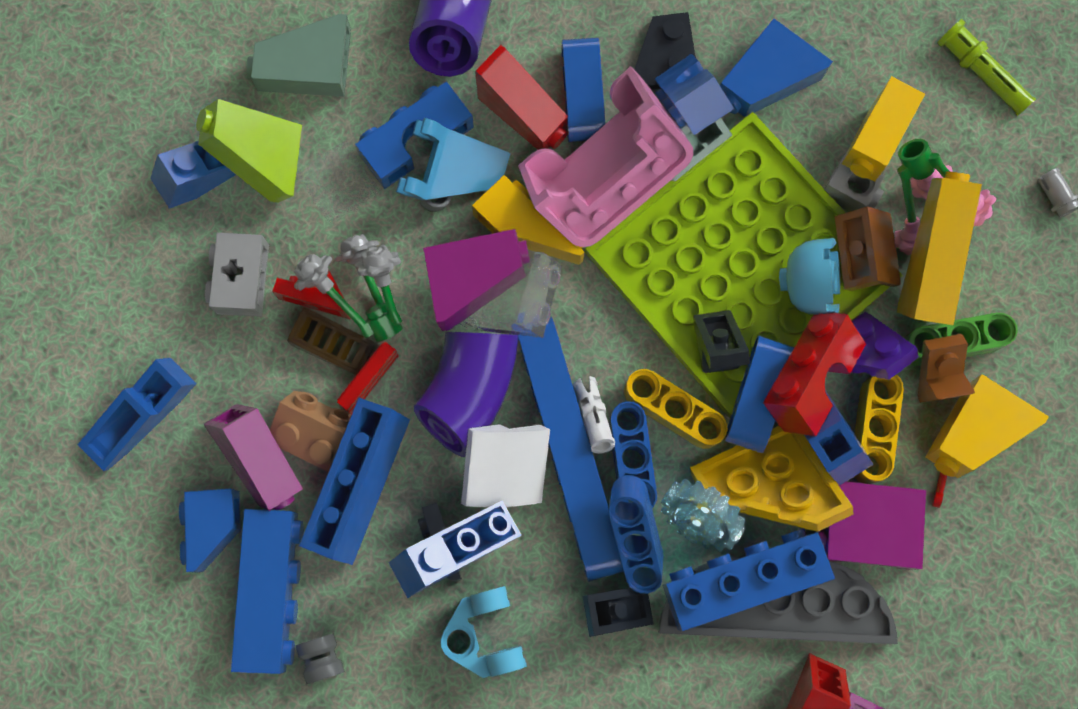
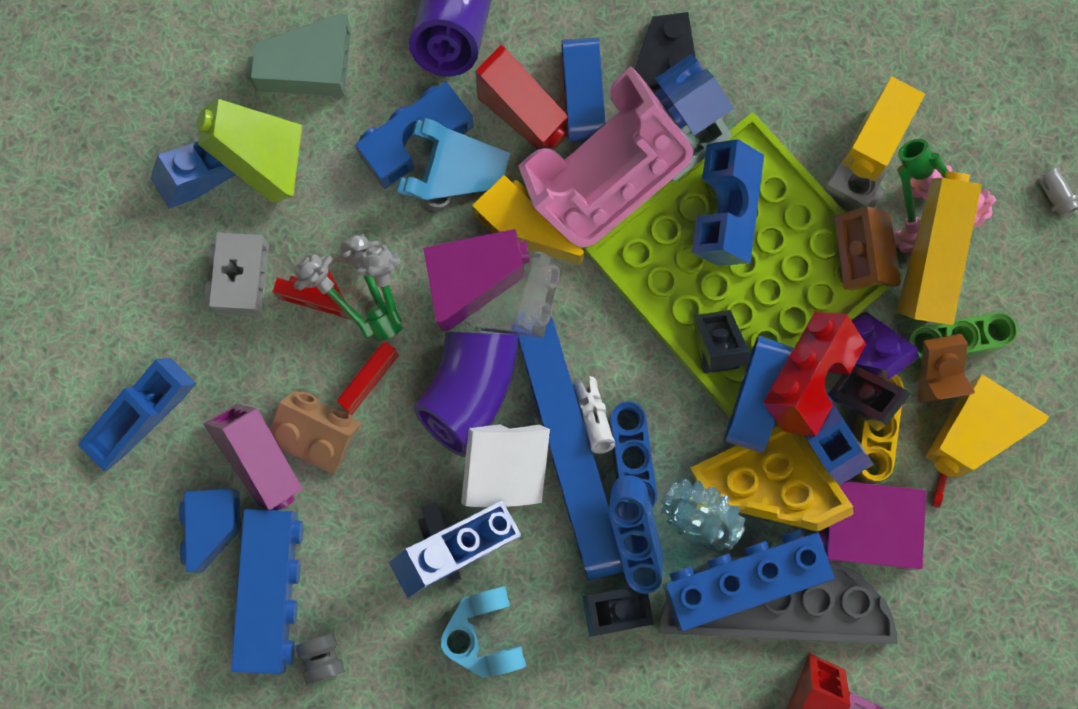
(302, 325): dark brown slope -> none
(355, 482): blue brick -> none
(694, 409): yellow beam -> none
(735, 176): none -> blue arch
(773, 69): blue slope -> none
(812, 277): medium azure cylinder -> none
(869, 396): none -> black slope
(975, 55): lime pin -> none

